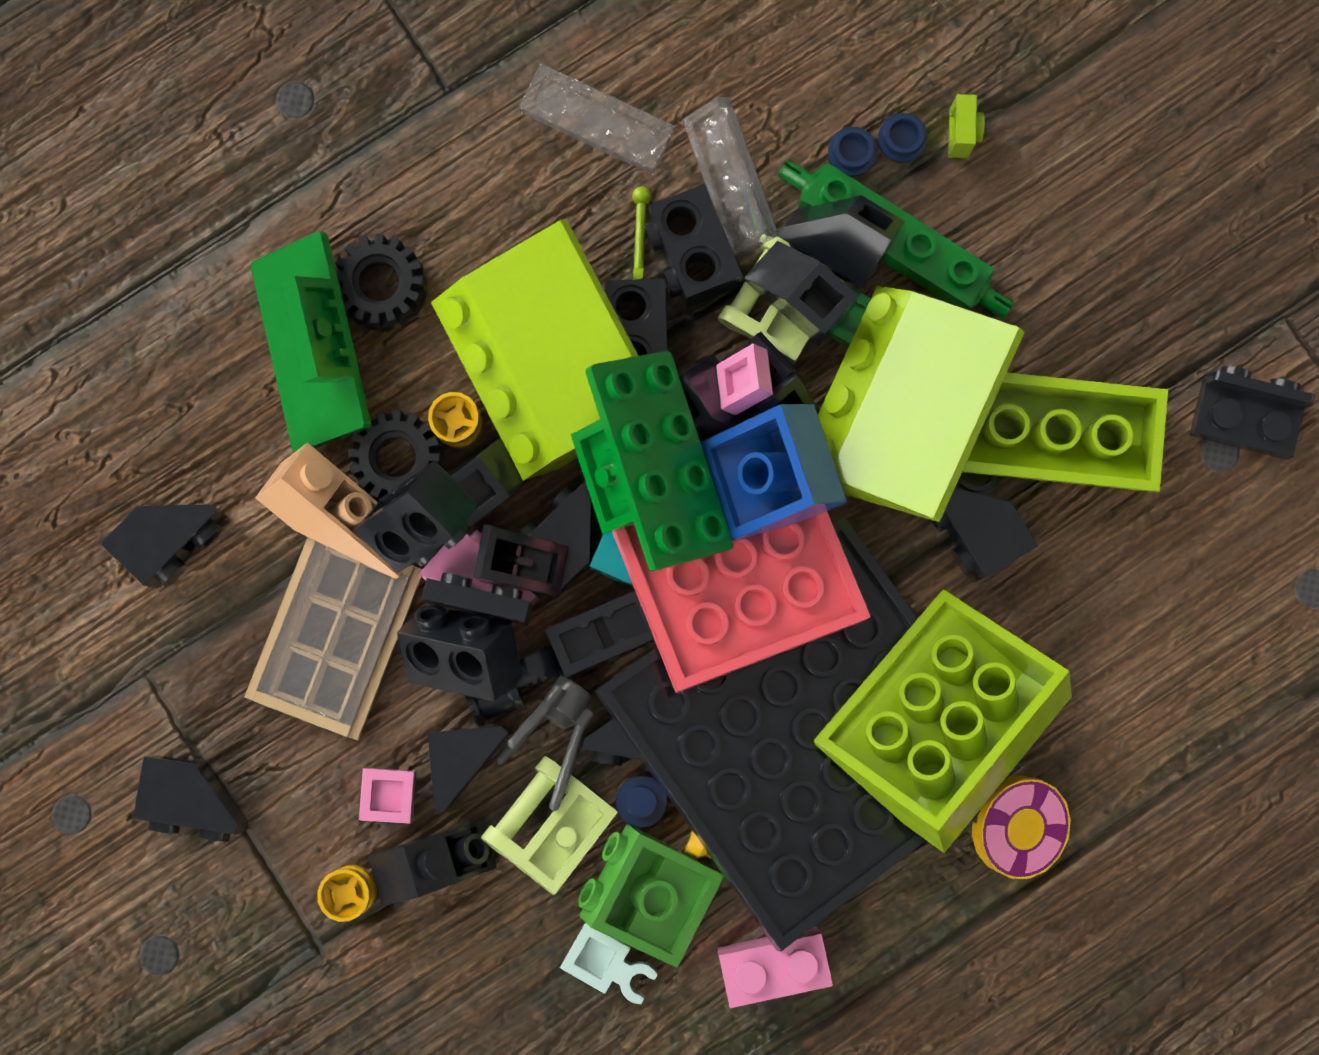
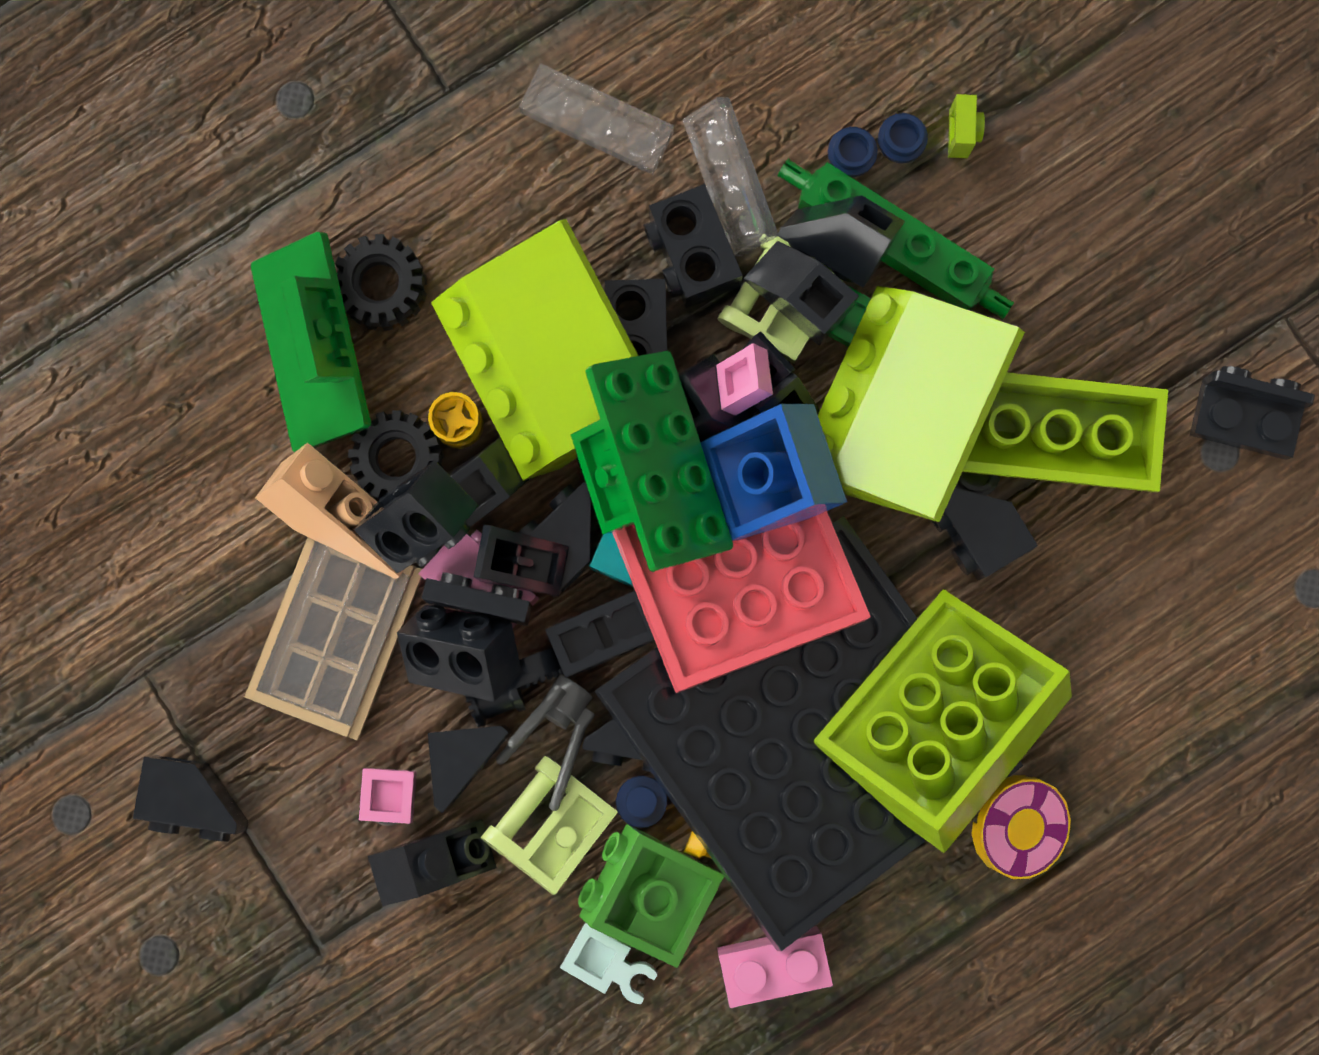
(158, 540): black slope -> none
(339, 896): yellow wheel -> none
(641, 197): lime hinge -> none

